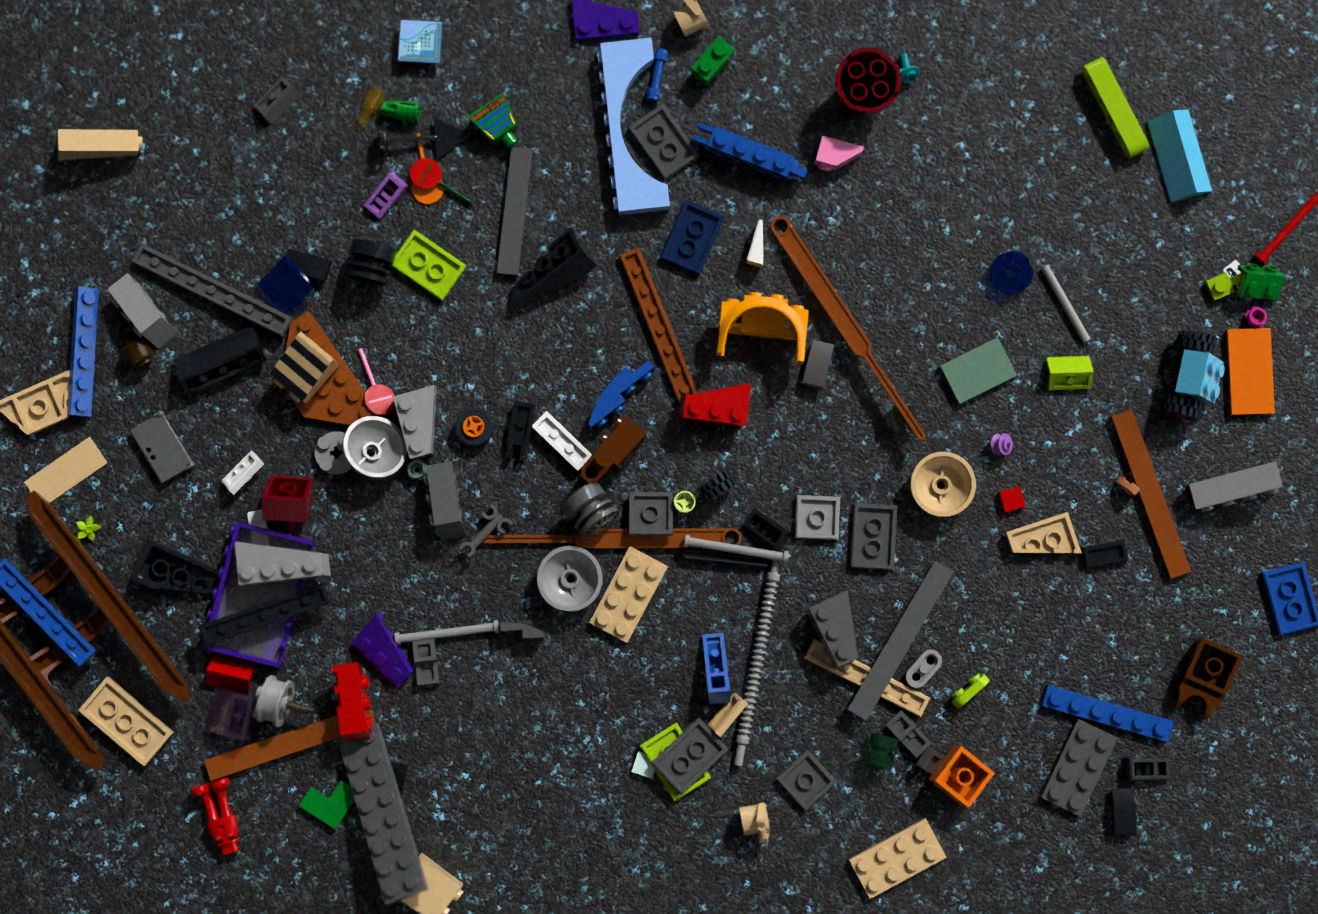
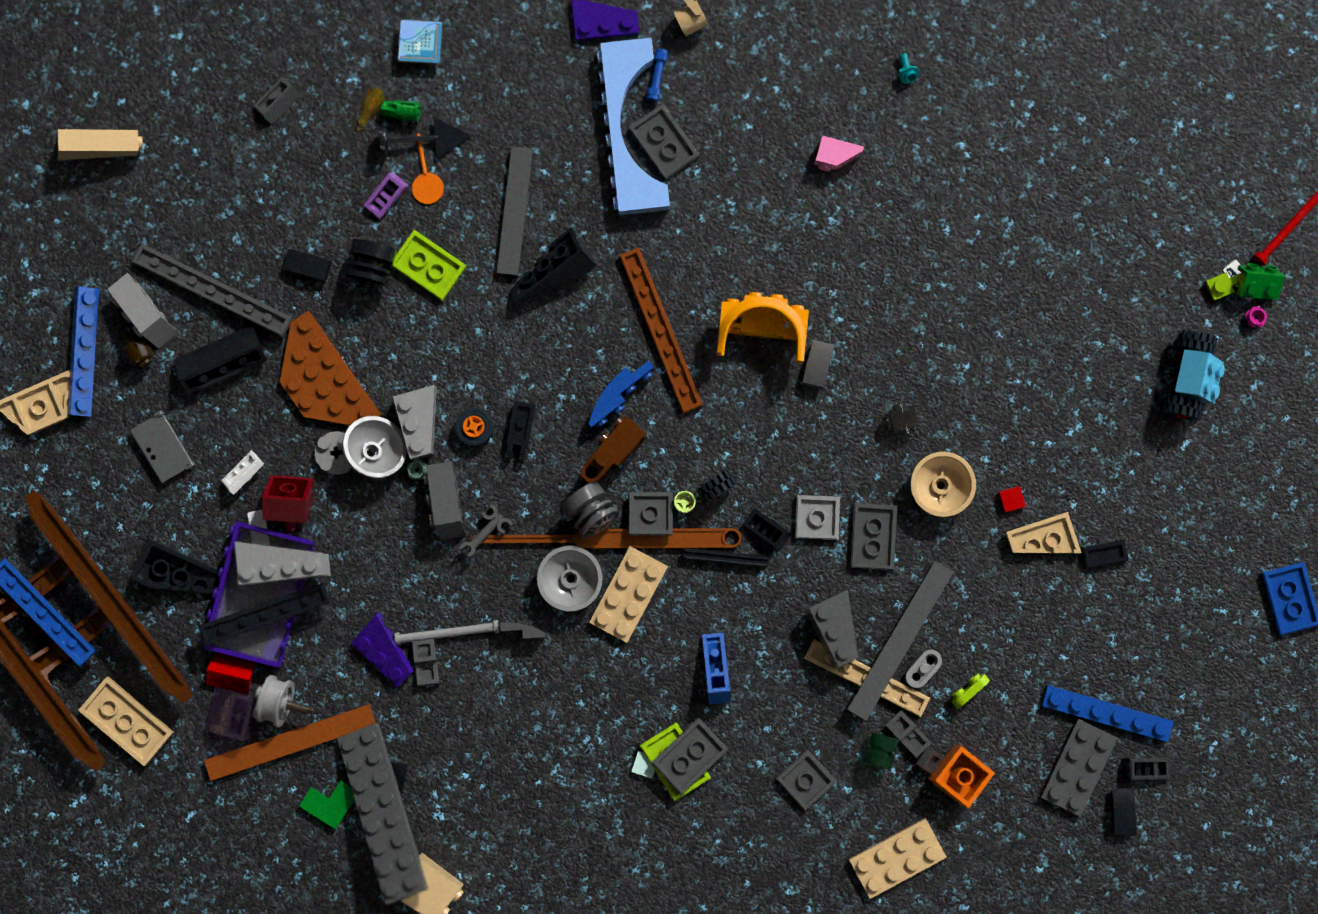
(67, 470): tan sticker -> none
(87, 528): lime plant -> none
(224, 828): red piece -> none
(286, 285): clear blue tile -> none
(303, 368): slope -> none
(352, 701): red wedge -> none
(378, 397): piece -> none
(427, 174): red piece -> none
(496, 122): torso -> none
(562, 440): white plate -> none
(692, 237): dark blue tile -> none
(712, 61): green brick -> none
(718, 406): red wedge -> none
(727, 714): tan tile -> none
(737, 549): light grey bar -> none
(743, 739): light grey hose -> none
(750, 153): blue hinge -> none
(755, 254): white slope -> none
(755, 821): tan piece -> none
(839, 313): dark orange piece -> none
(867, 70): dark red cone -> none
(978, 370): sand green tile -> none
(1001, 444): medium lavender wheel -> none
(1022, 268): clear blue plate -> none
(1065, 303): light grey bar -> none
(1069, 373): lime panel -> none
(1115, 107): lime beam -> none
(1130, 489): nougat tile -> none
(1150, 494): dark orange tile -> none
(1179, 155): medium azure slope -> none
(1208, 684): reddish brown brick -> none
(1236, 485): light grey wedge -> none
(1250, 371): orange tile -> none

